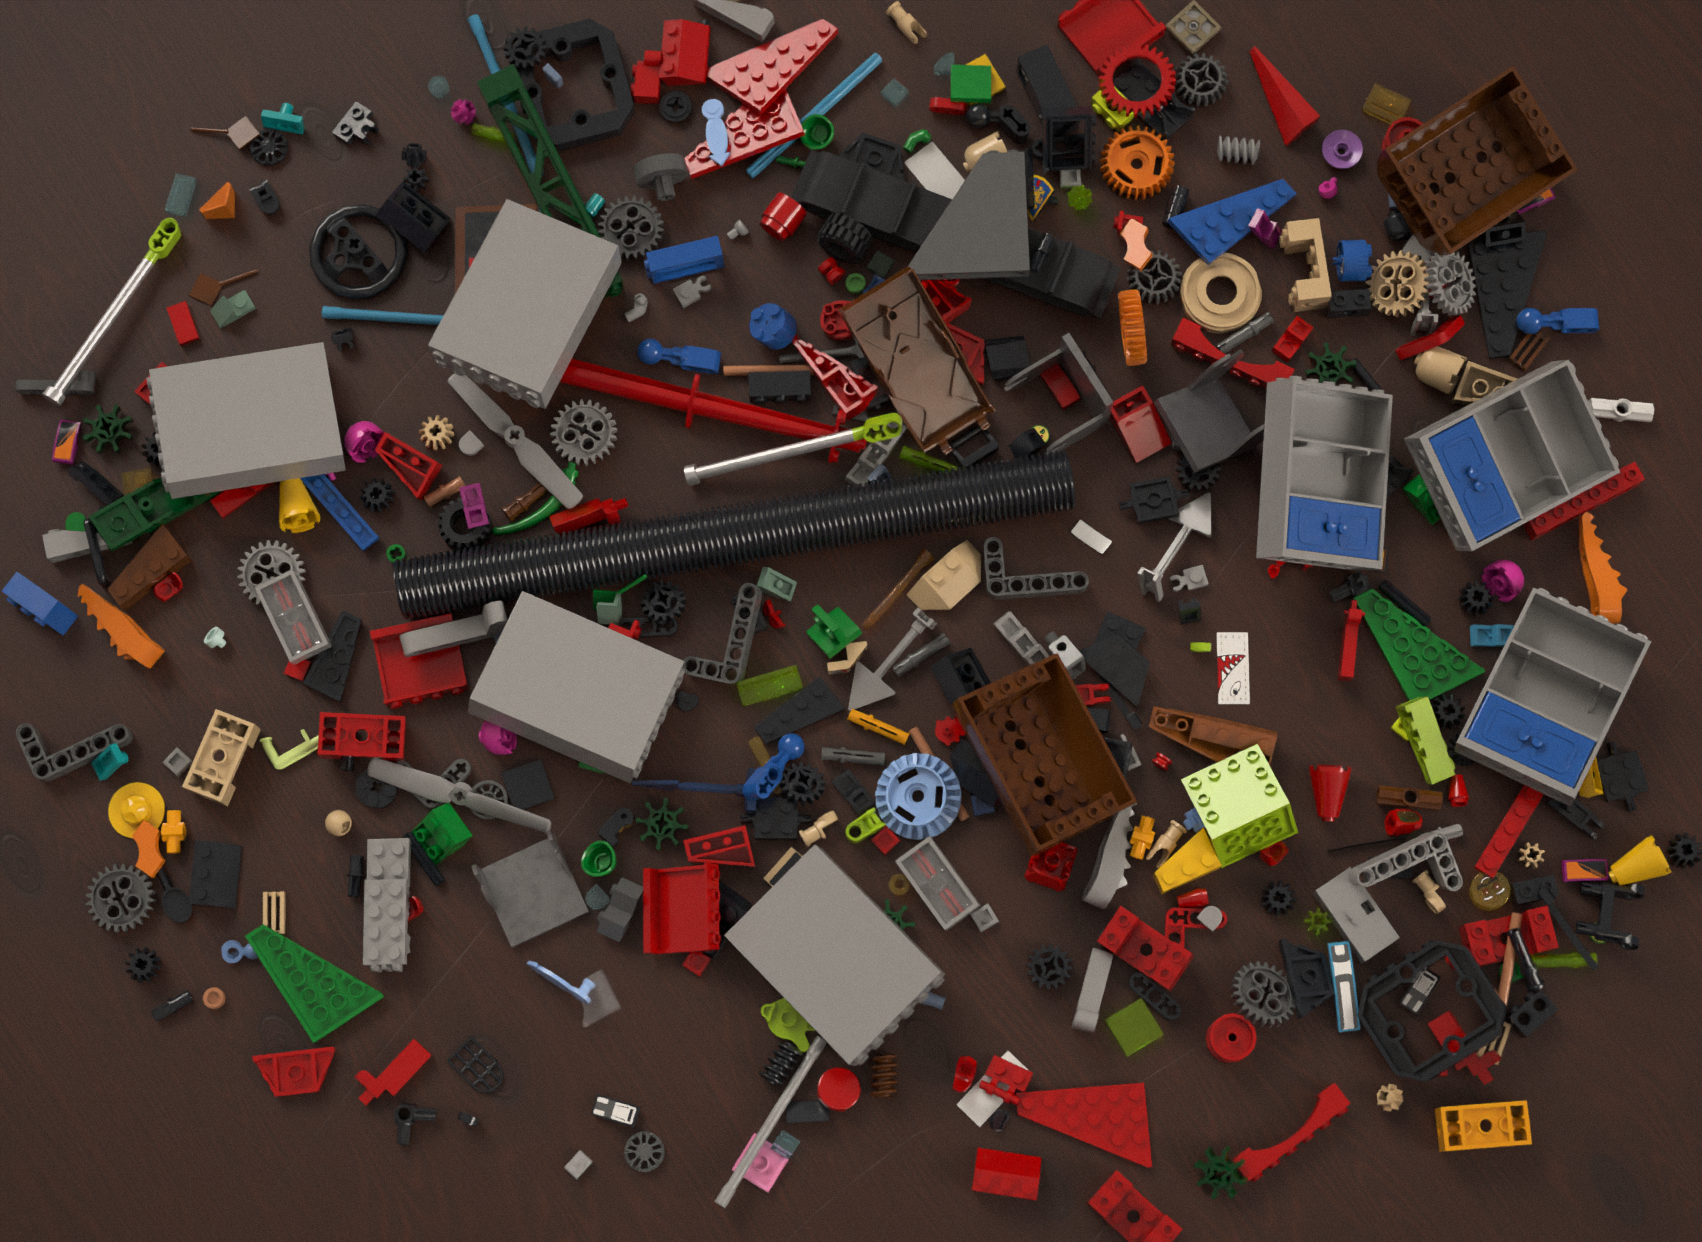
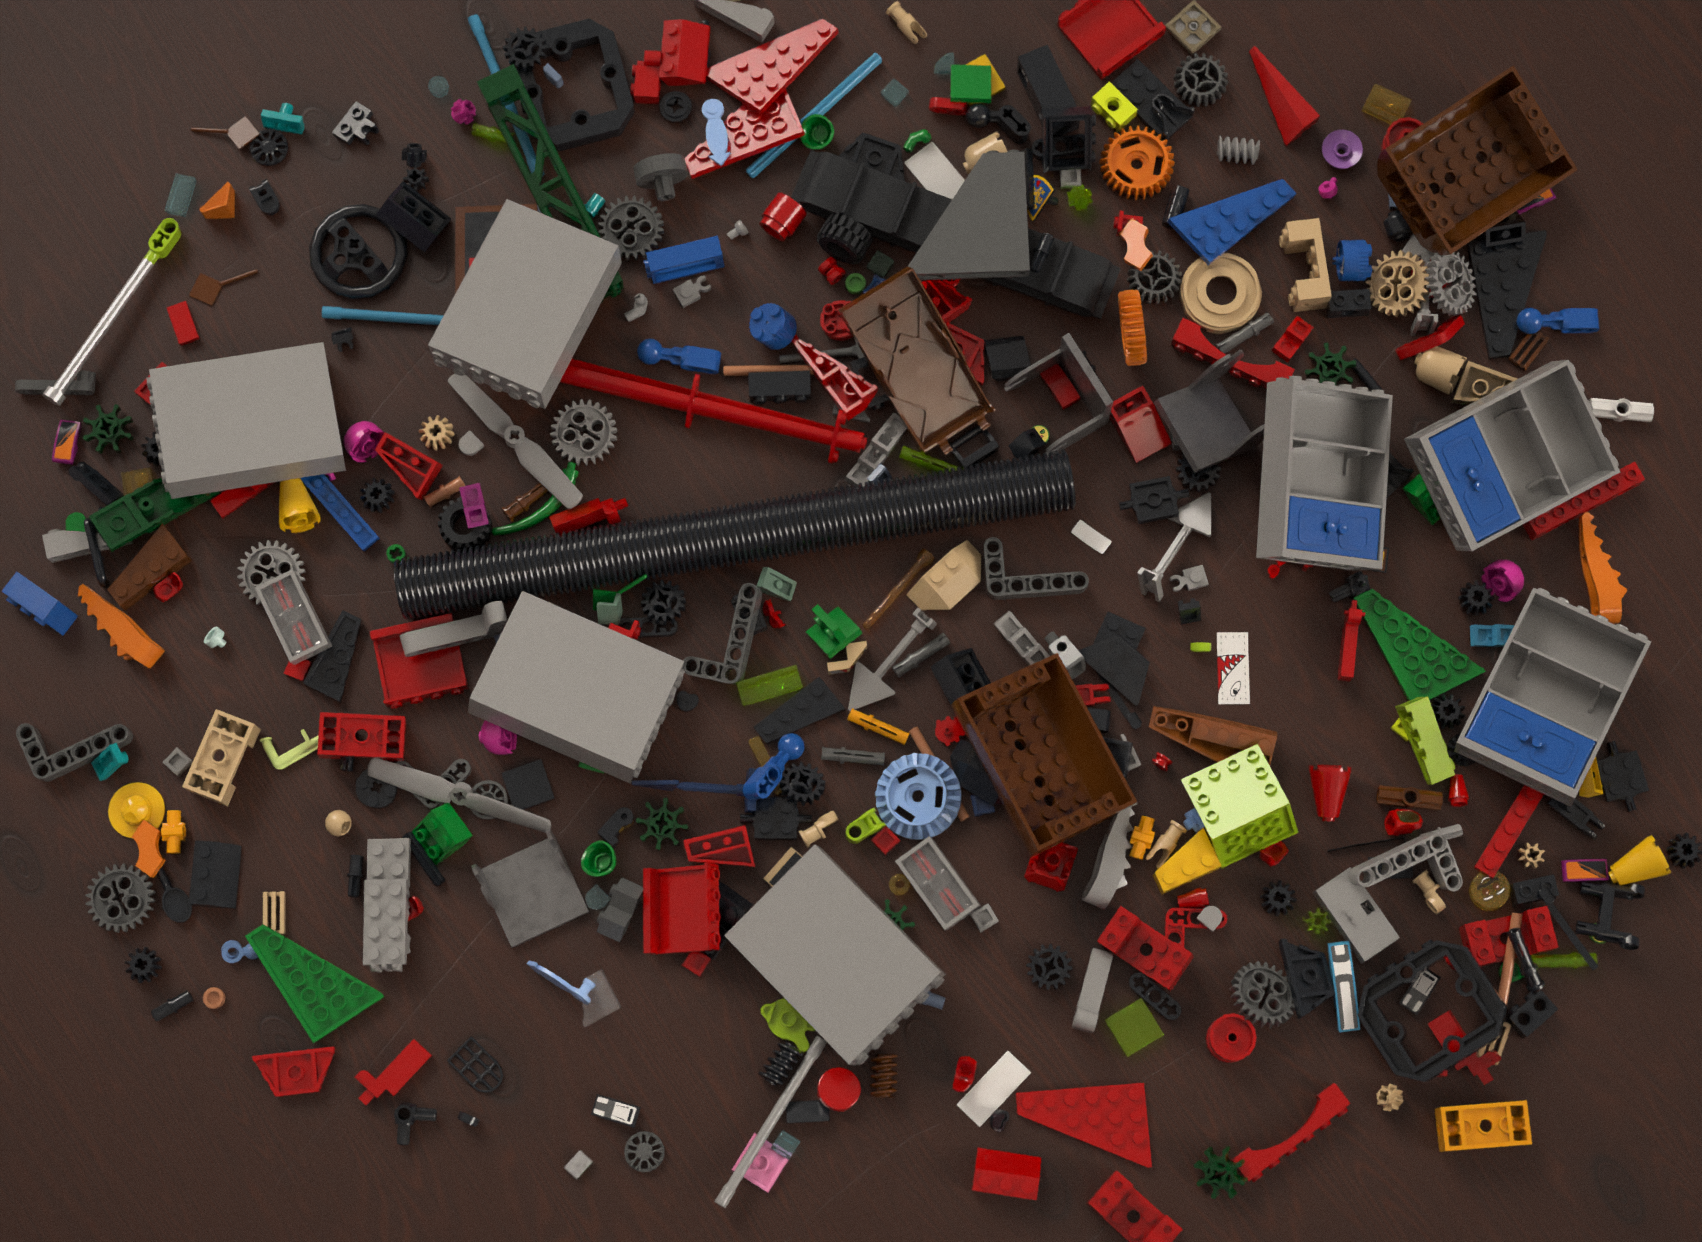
(231, 309): sand green slope -> none
(694, 474): flat silver piece -> none
(789, 161): green piece -> none
(853, 791): black slope -> none
(1008, 1074): red plate -> none
(1109, 91): red piece -> none
(1265, 229): magenta slope -> none
(1404, 602): black axle -> none

